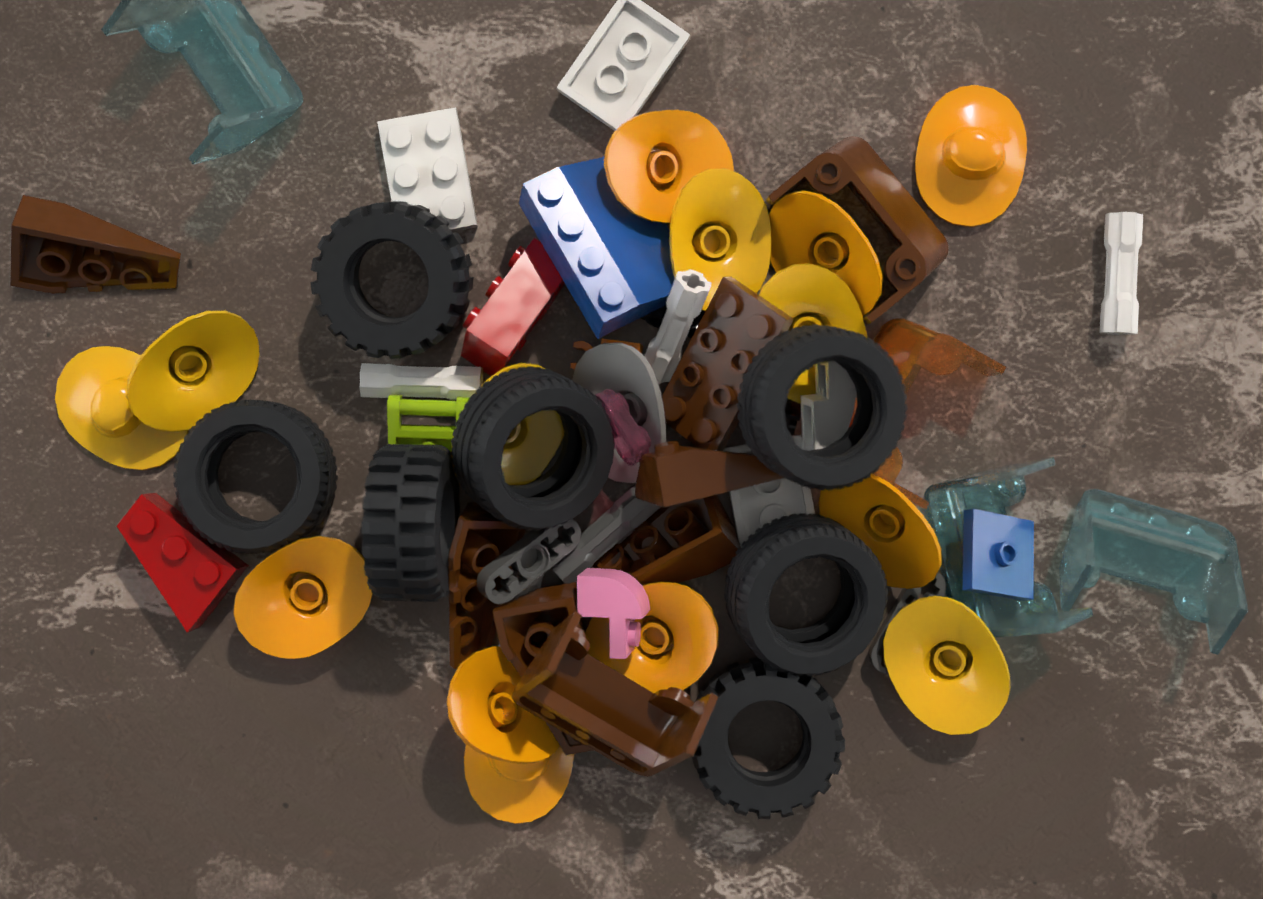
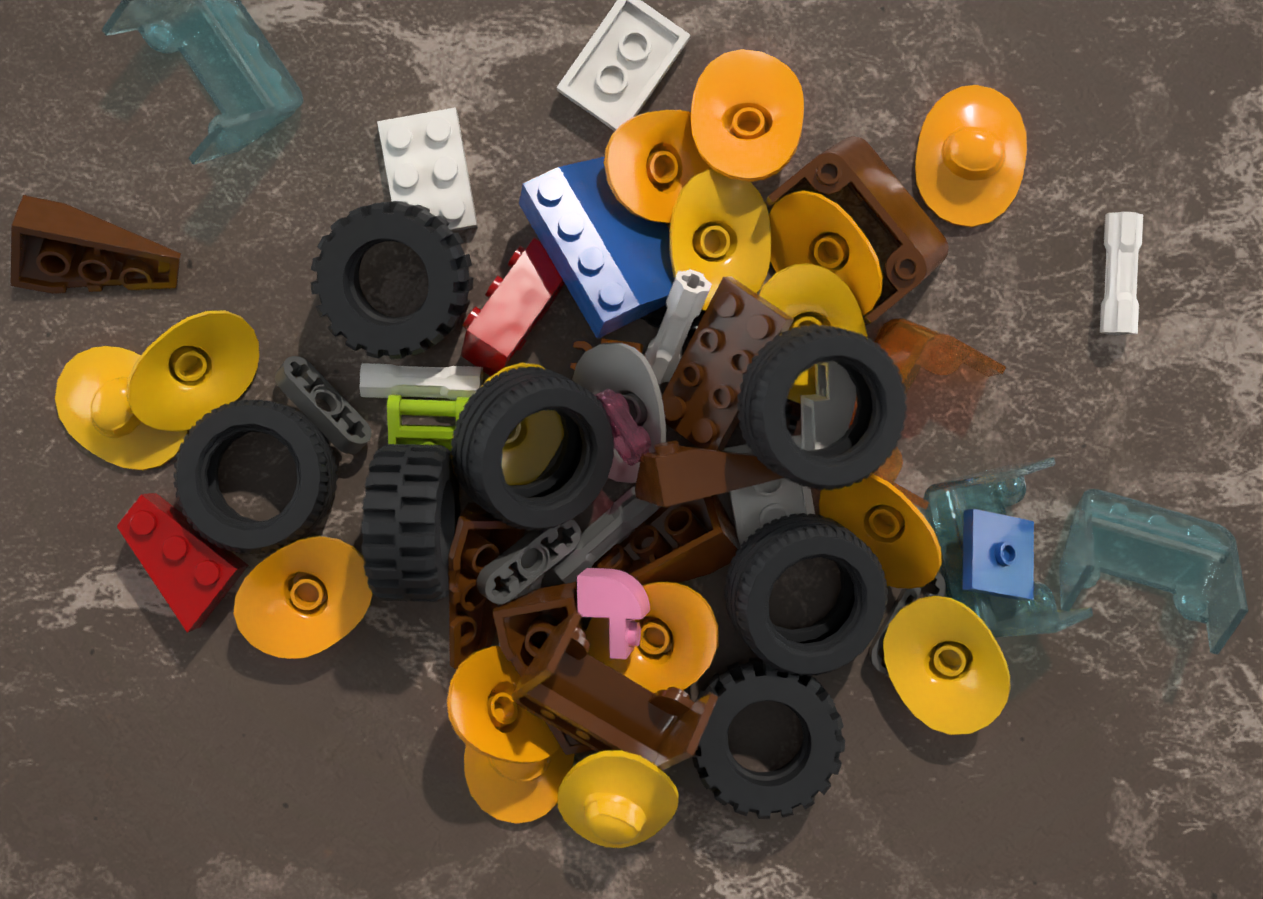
(296, 391): none -> dark grey beam
(617, 799): none -> yellow hat
(747, 115): none -> light orange hat

